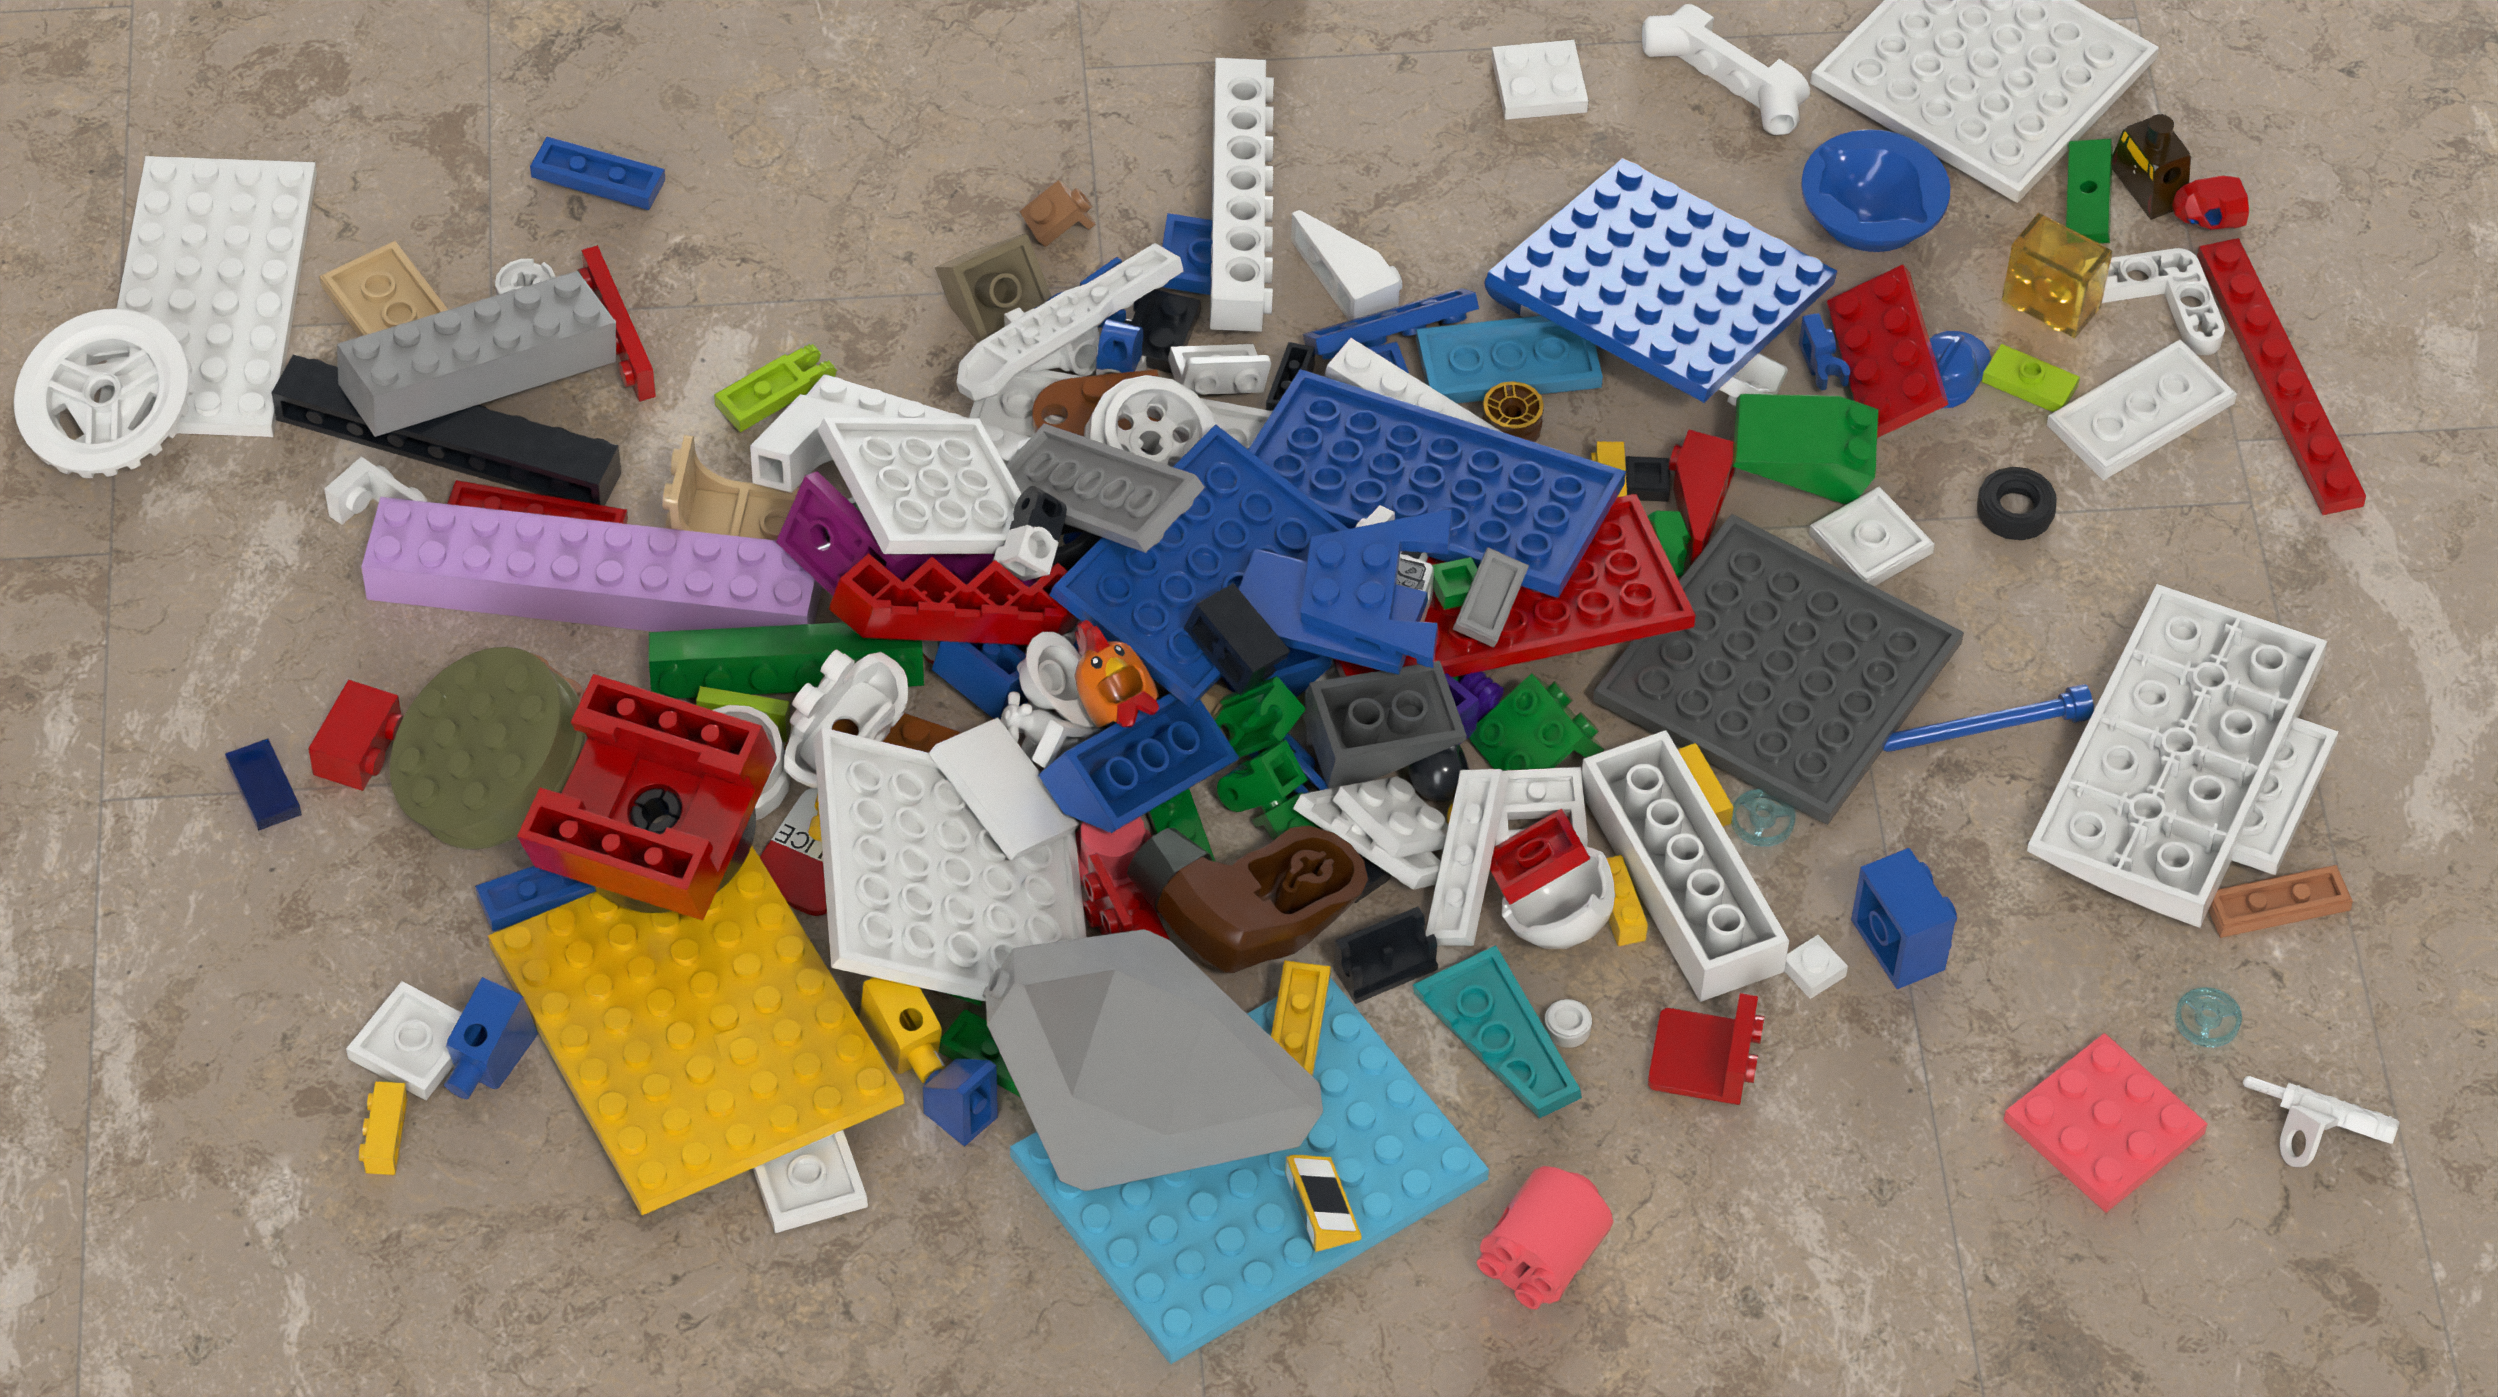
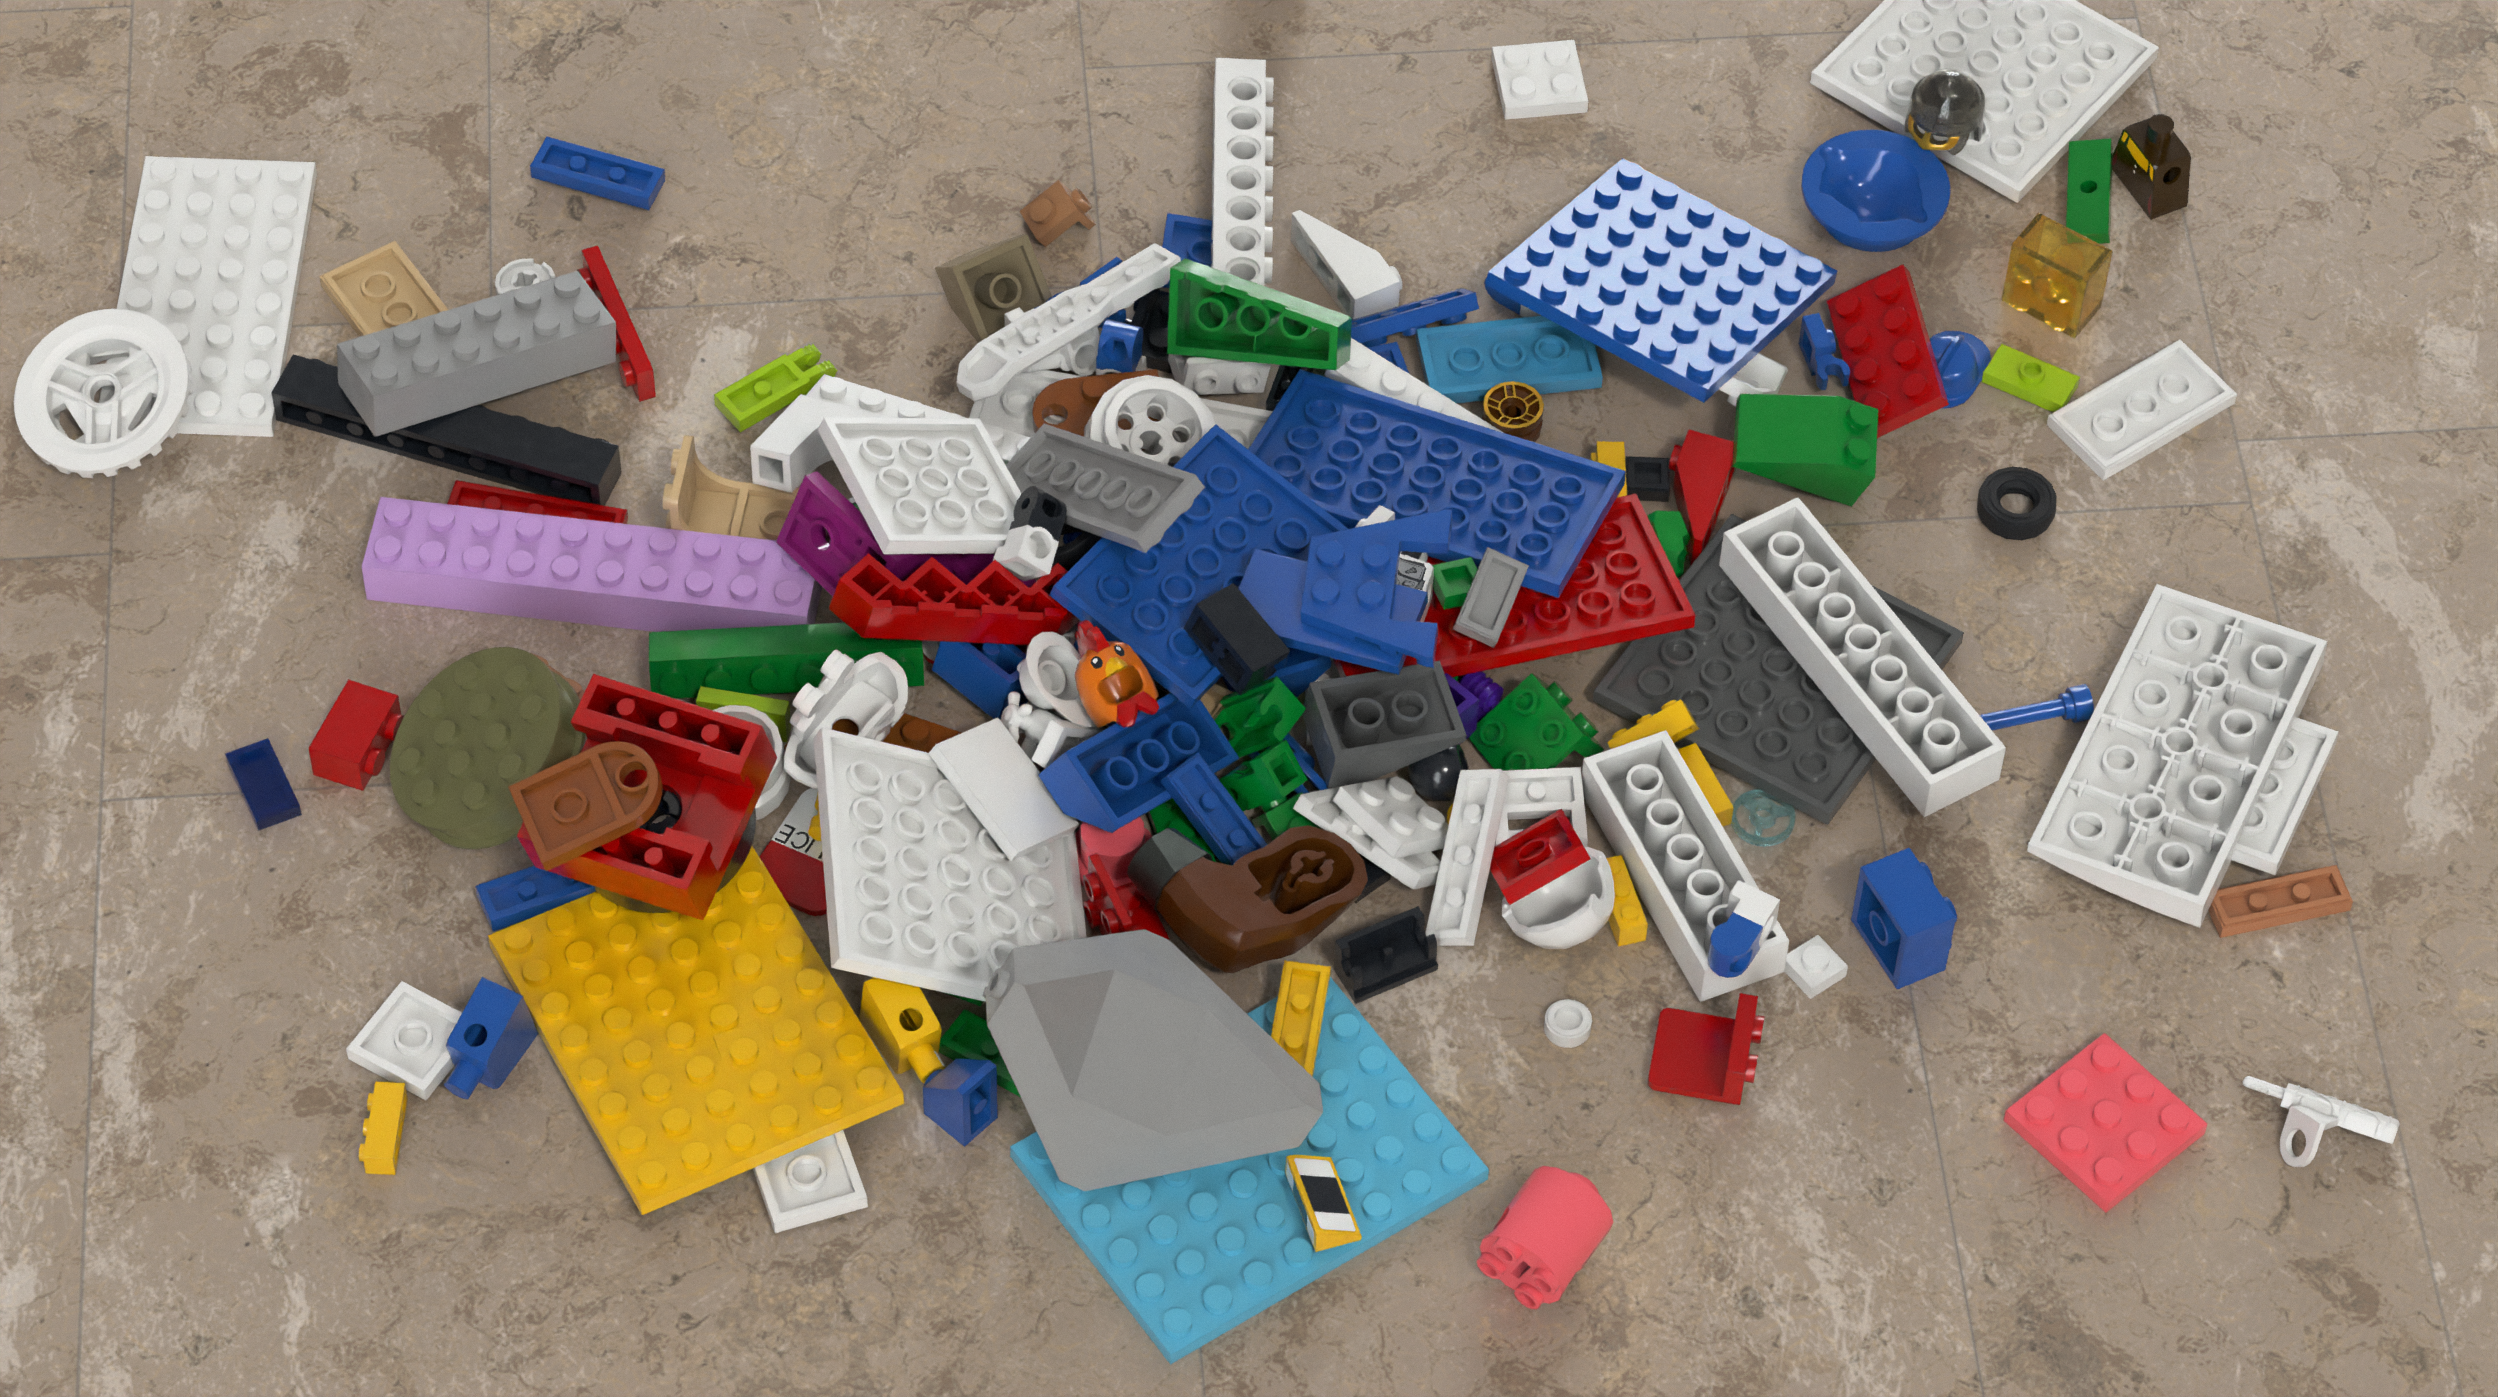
(359, 484): white bracket -> none
(586, 801): none -> dark orange plate
(1212, 810): none -> blue tile
(1248, 322): none -> green wedge
(1498, 1024): teal wing -> none
(1673, 718): none -> yellow piece
(1690, 36): white plate -> none
(1738, 940): none -> leg
(1862, 657): none -> white brick
(1871, 538): white tile -> none
(1946, 106): none -> clear smoke helmet
(2167, 280): white beam -> none
(2205, 1022): clear light blue piece -> none
(2213, 203): red rock -> none
(2281, 377): red plate -> none

